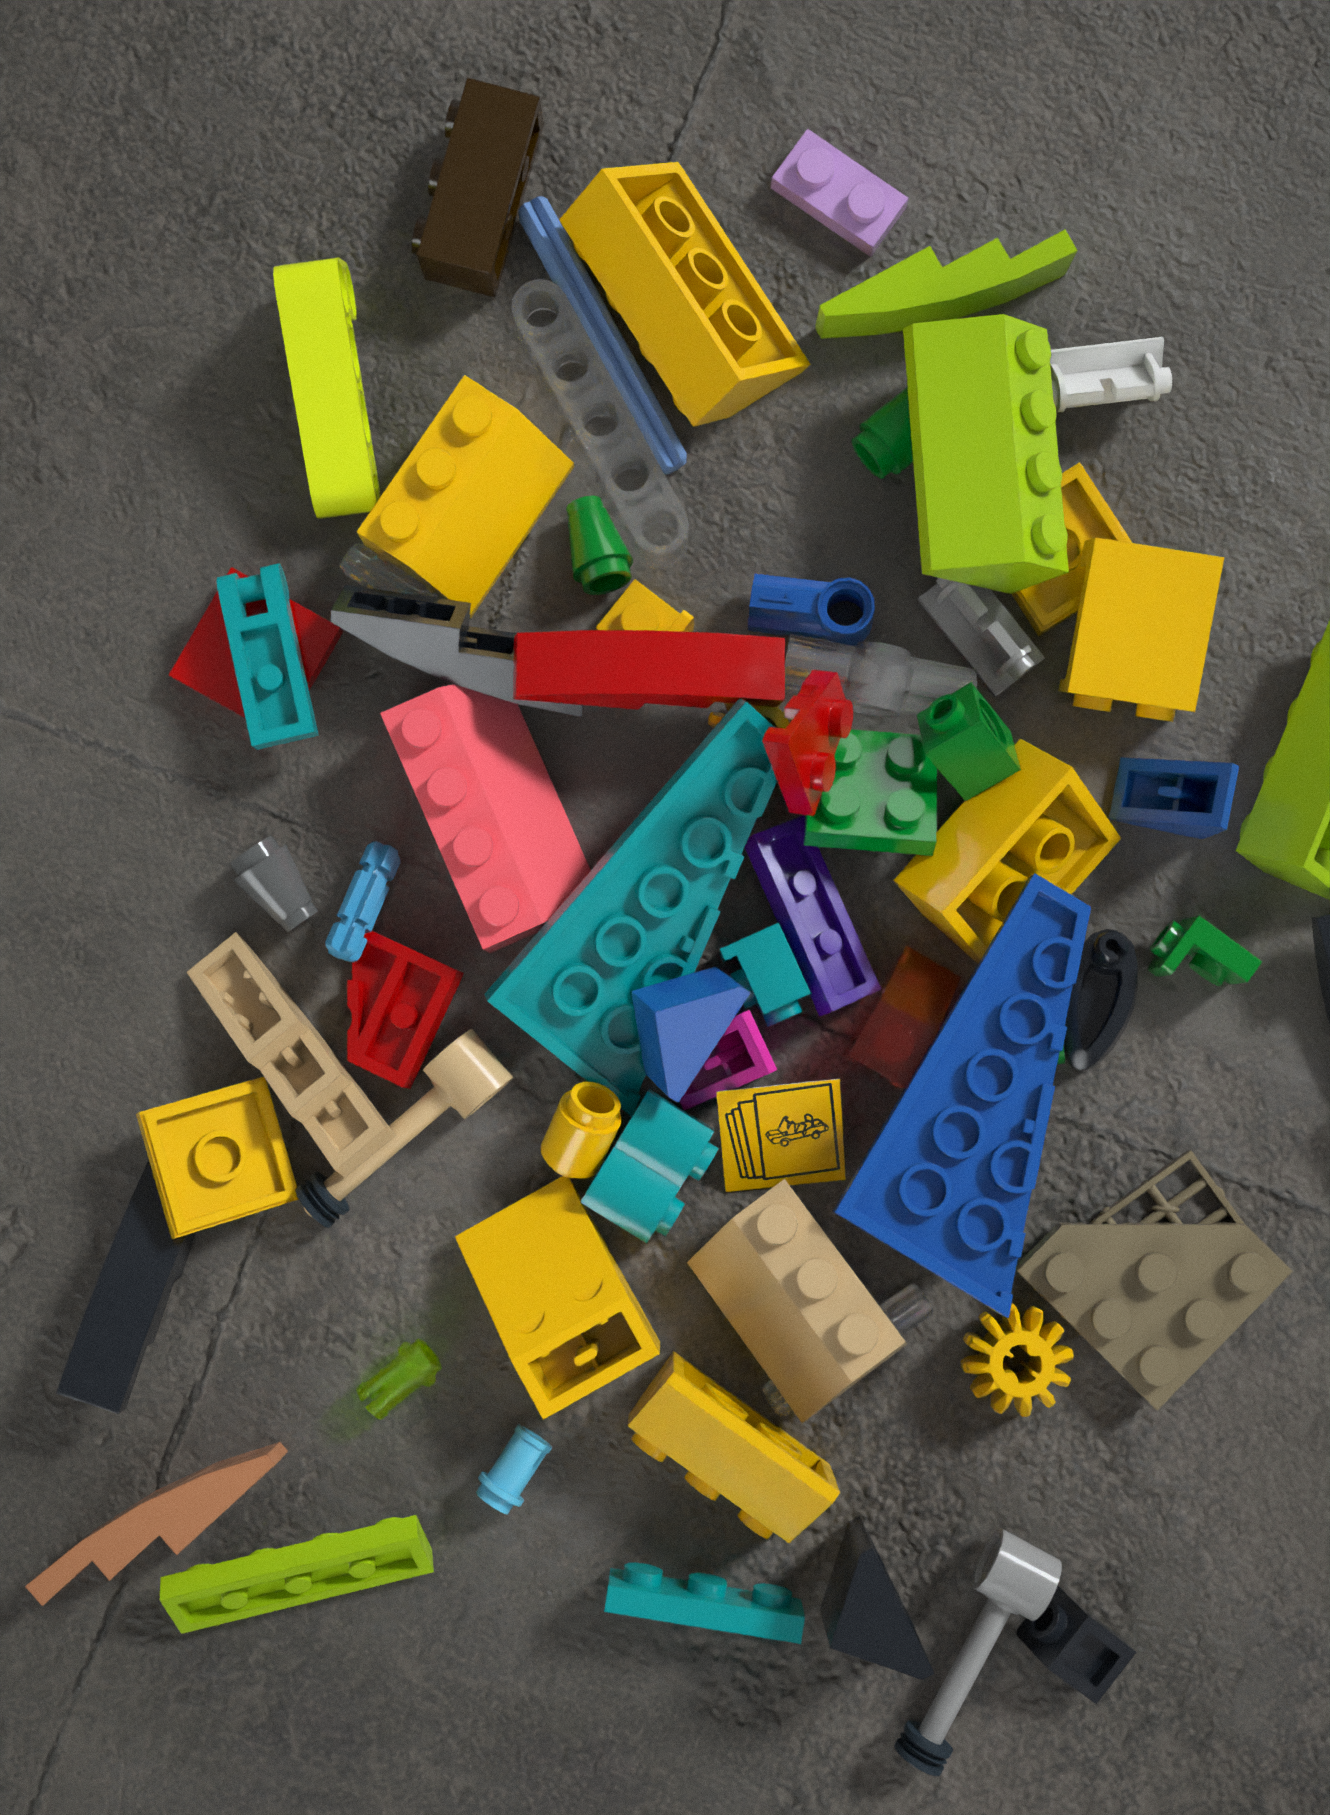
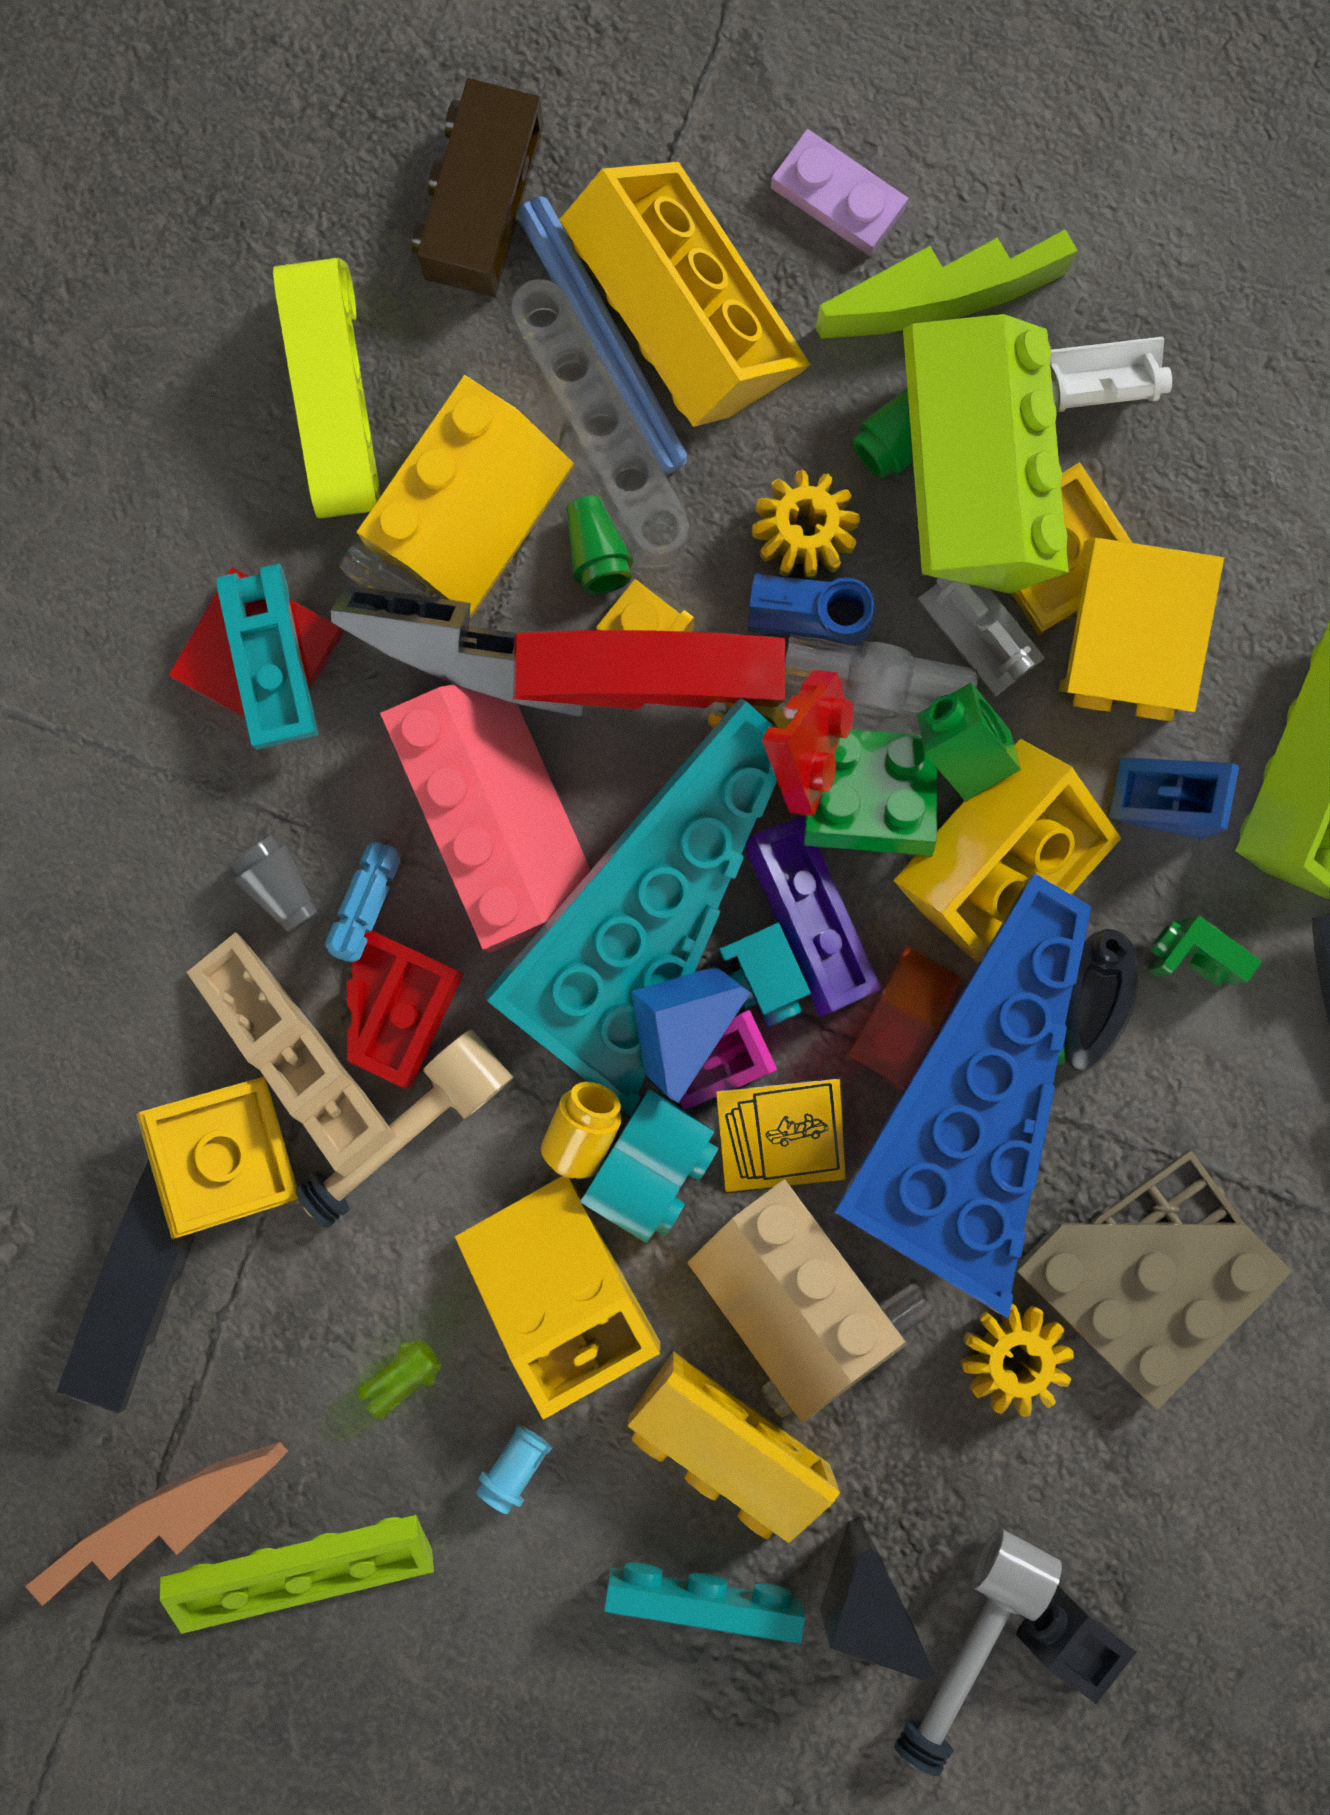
(823, 511): none -> yellow gear

